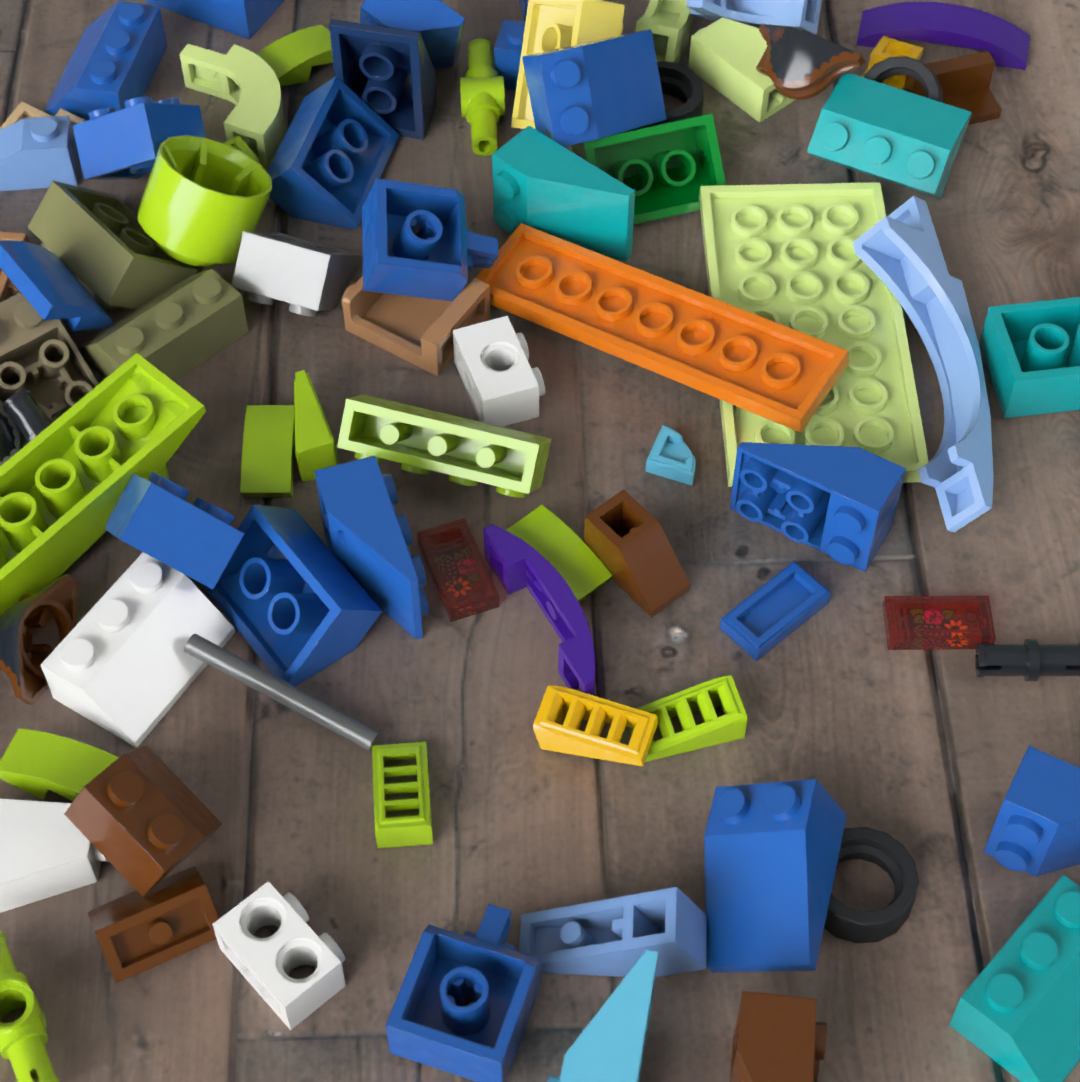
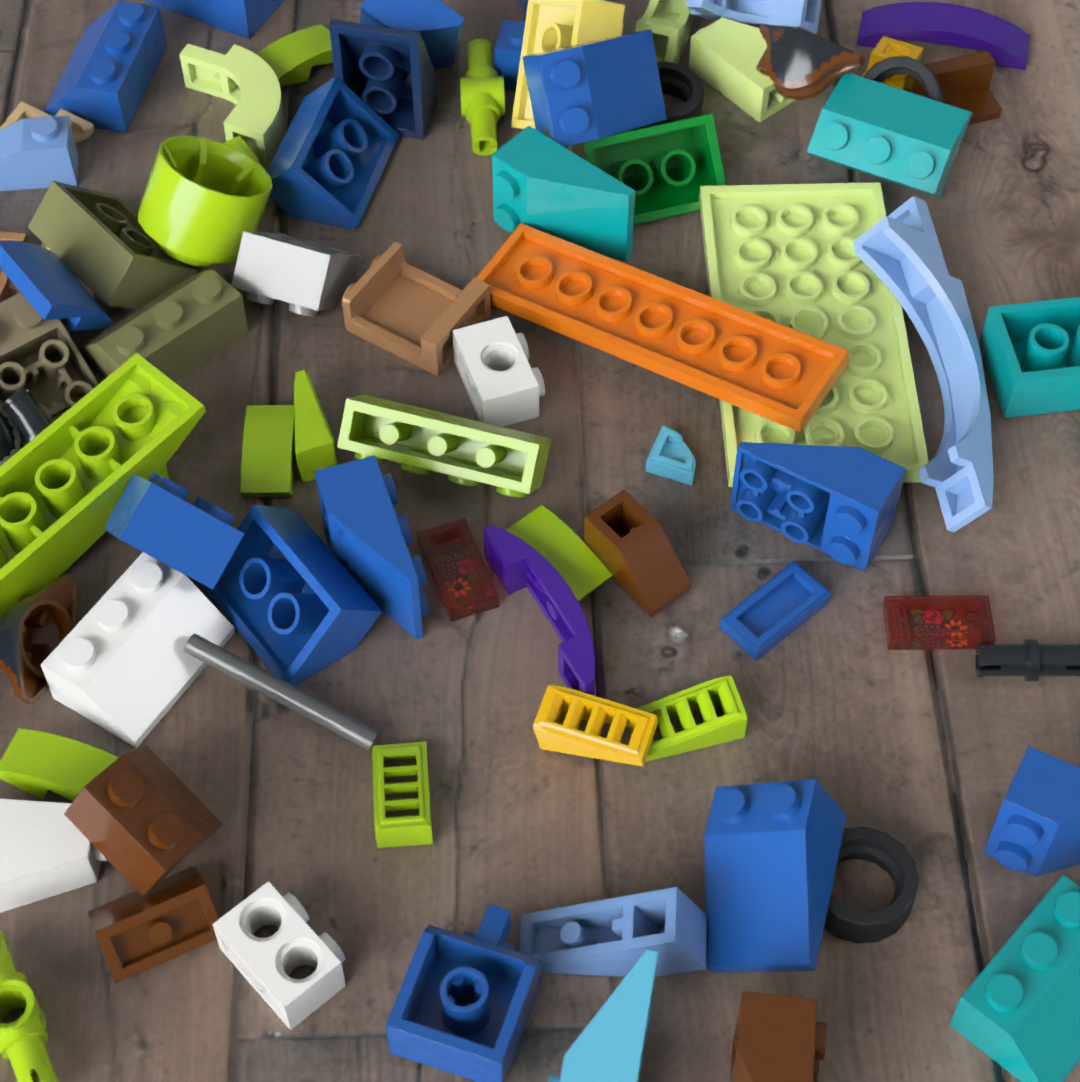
(128, 140): hinge -> none
(419, 241): blue hinge -> none

